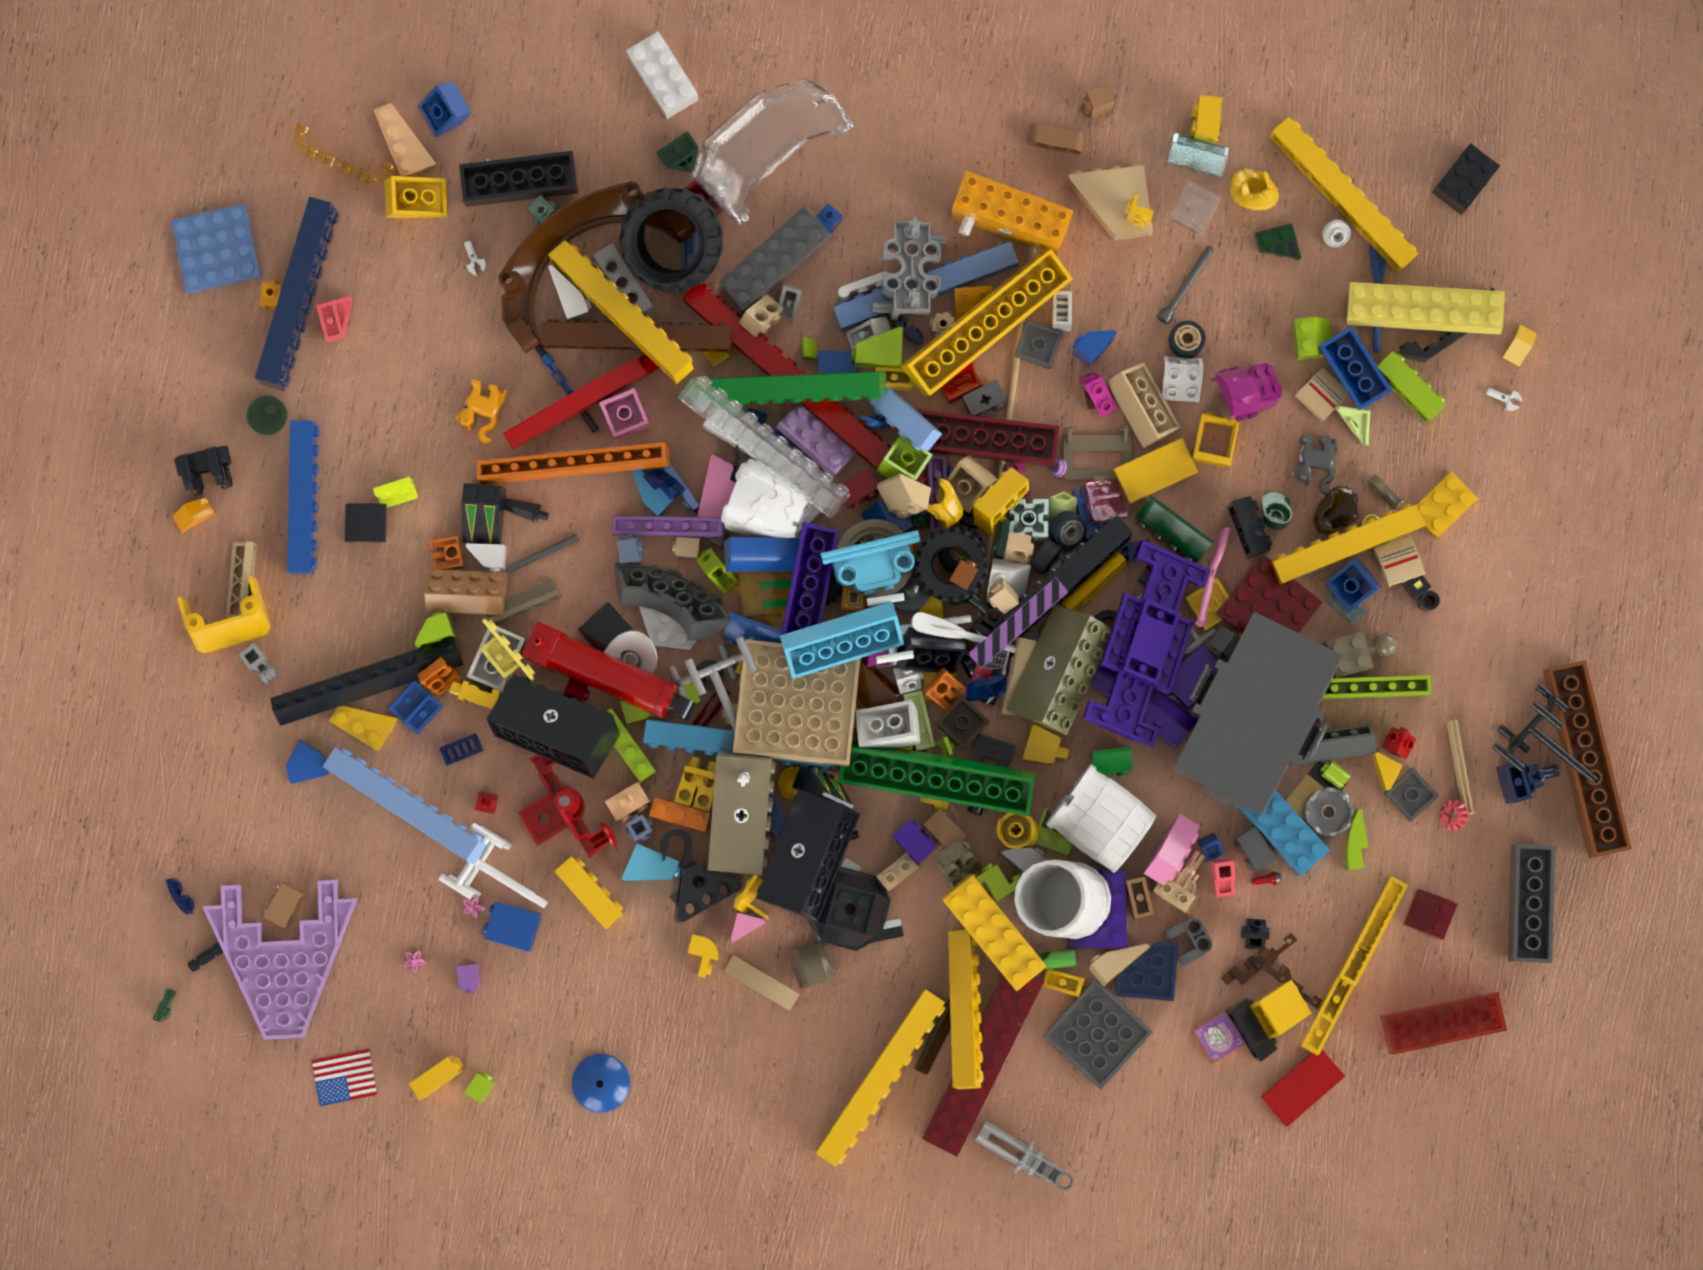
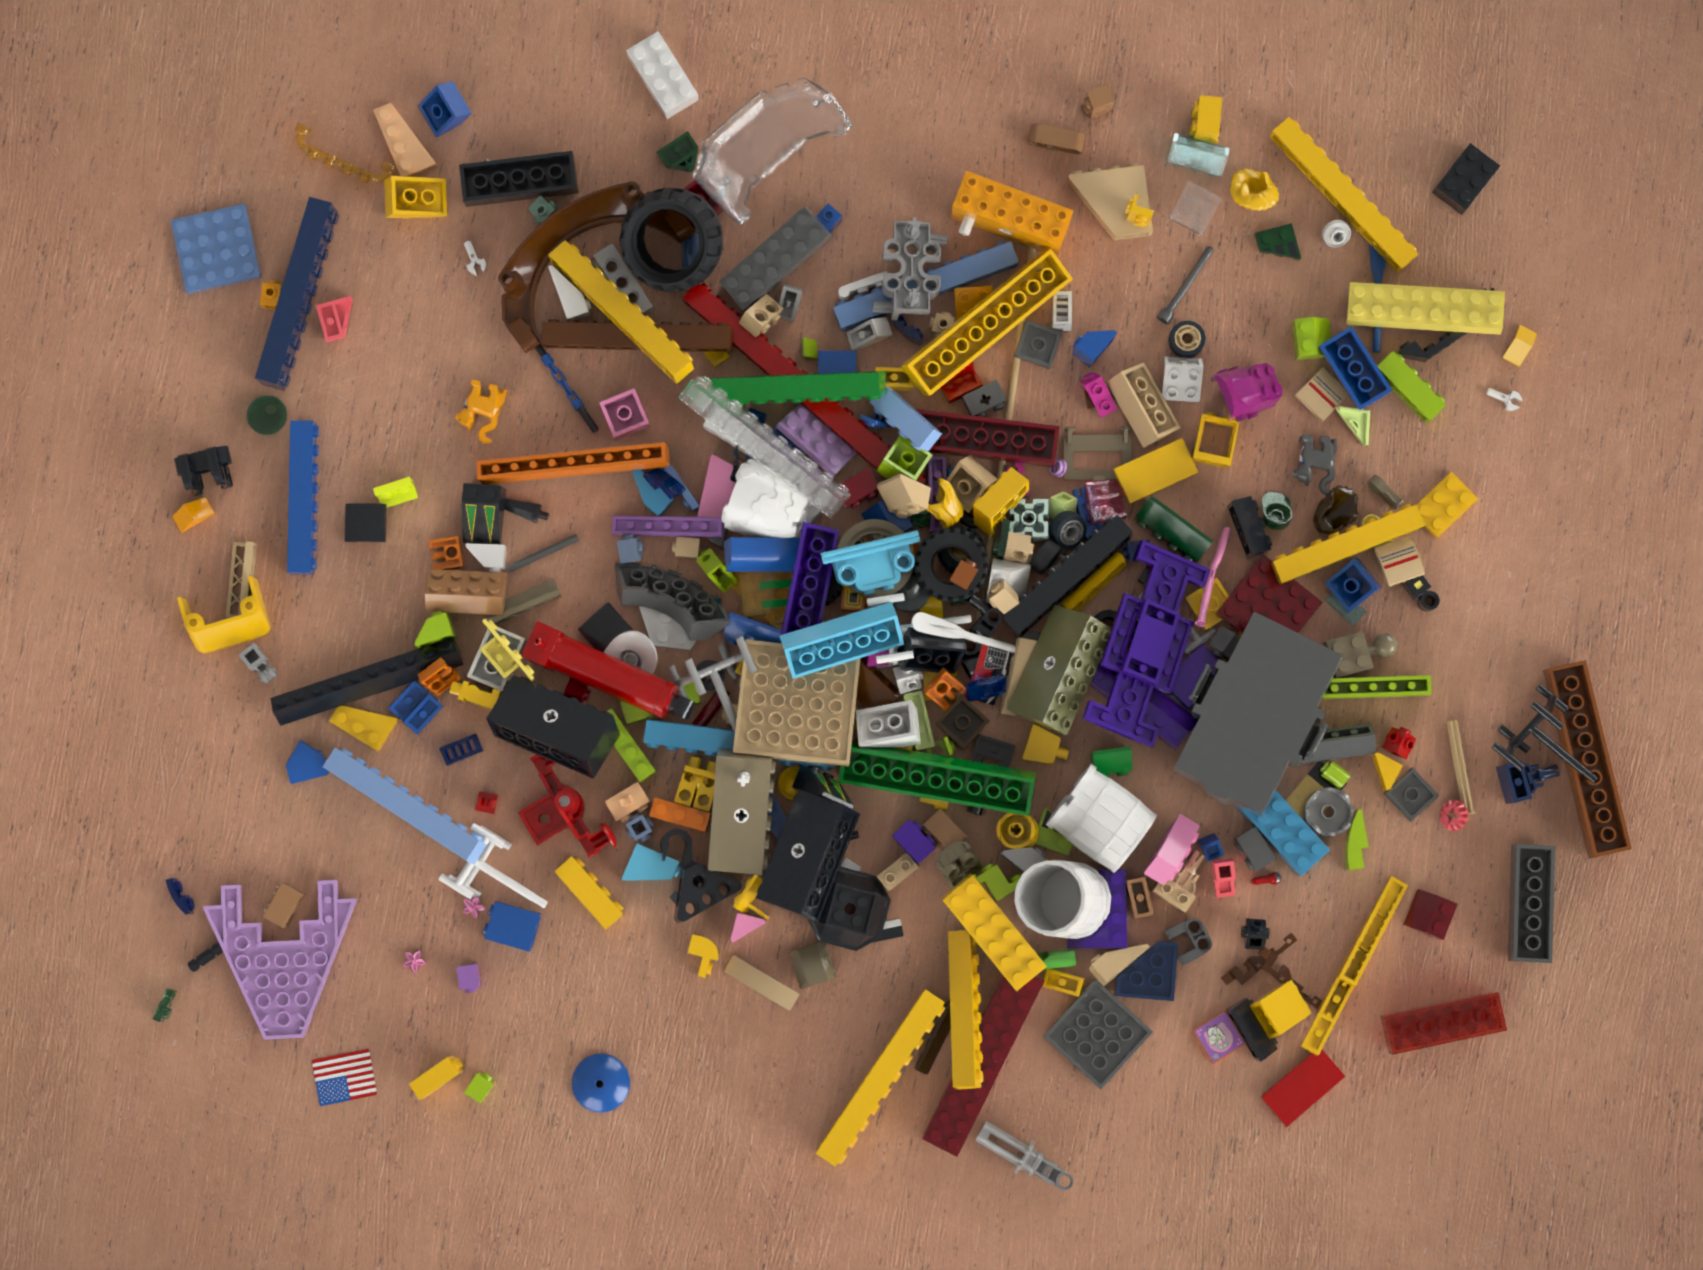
(580, 400): red slope -> none
(880, 351): lime slope -> none
(1018, 622): tile -> none

